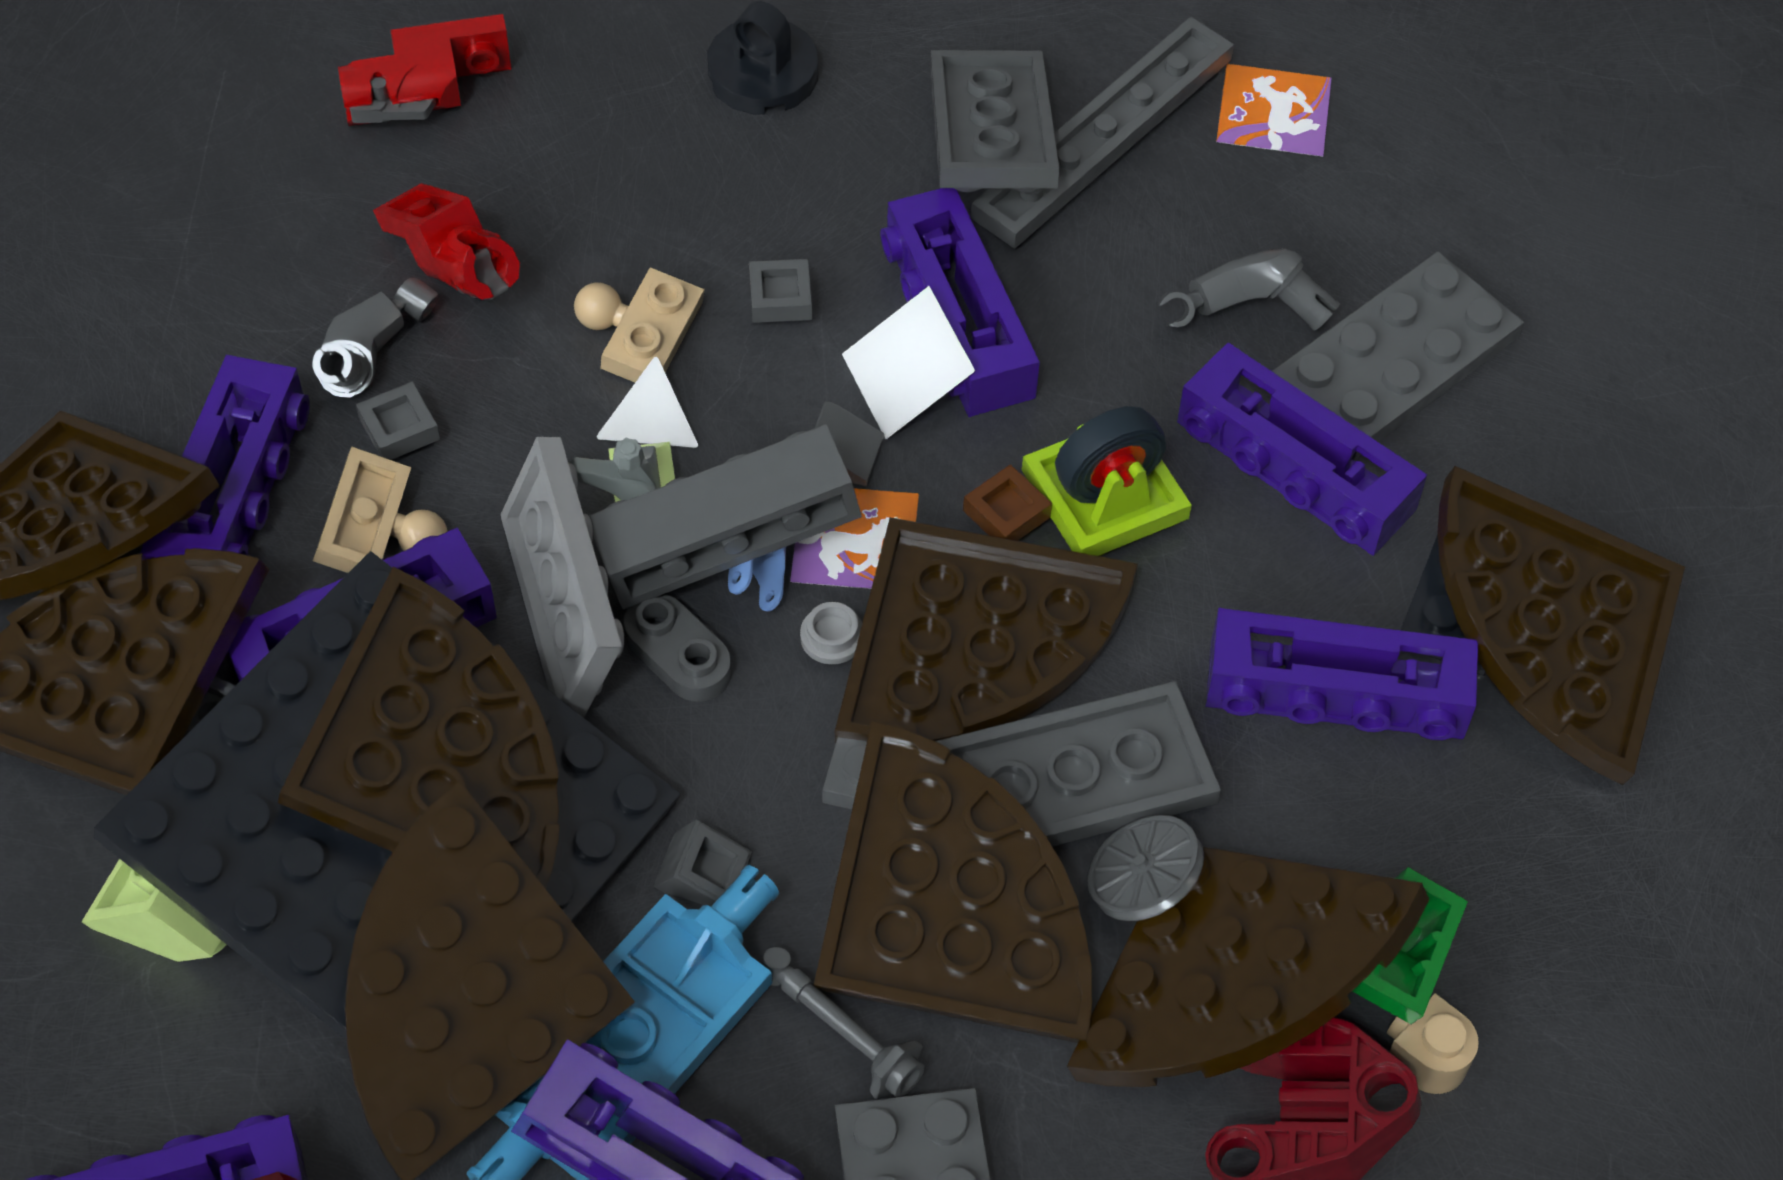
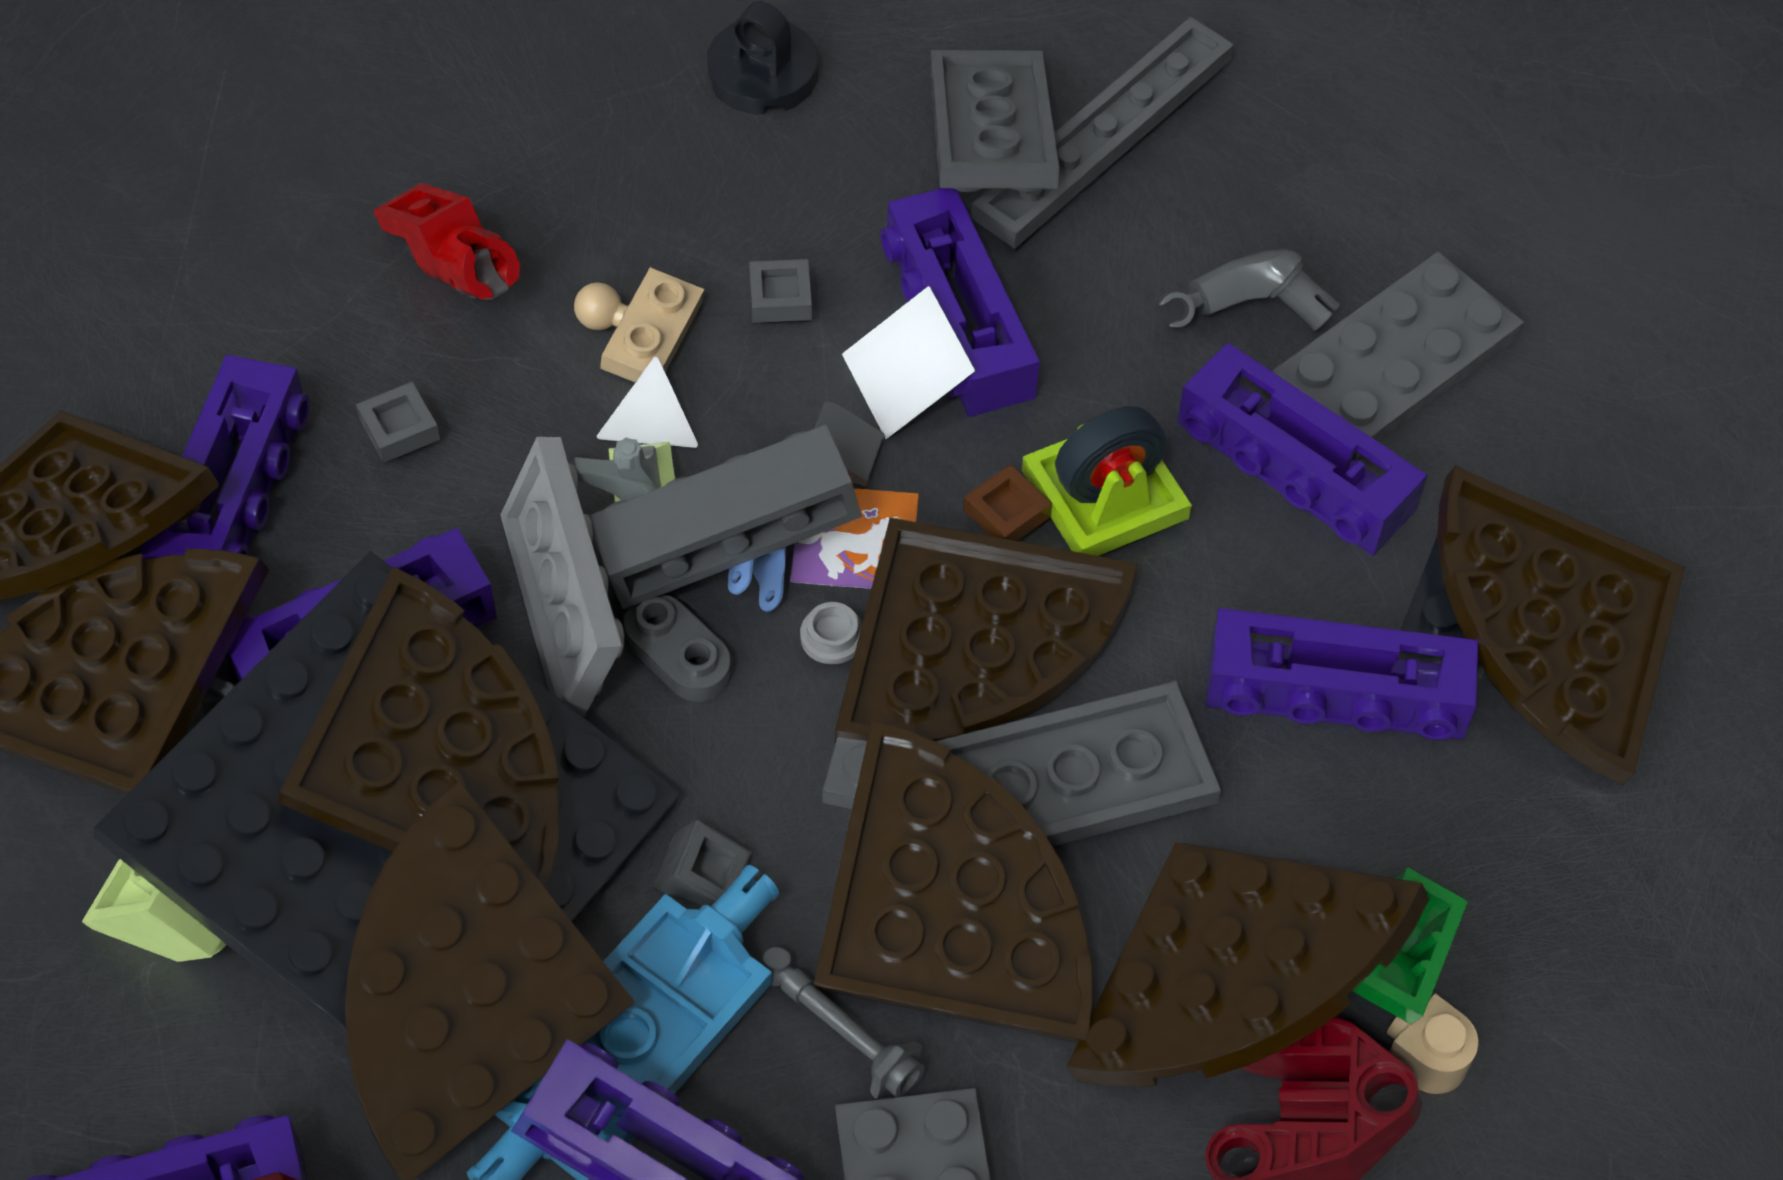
(354, 337): dark grey arm -> none
(367, 513): tan plate -> none
(423, 69): red plate -> none
(1145, 867): dark grey wheel -> none
(1274, 110): sticker -> none

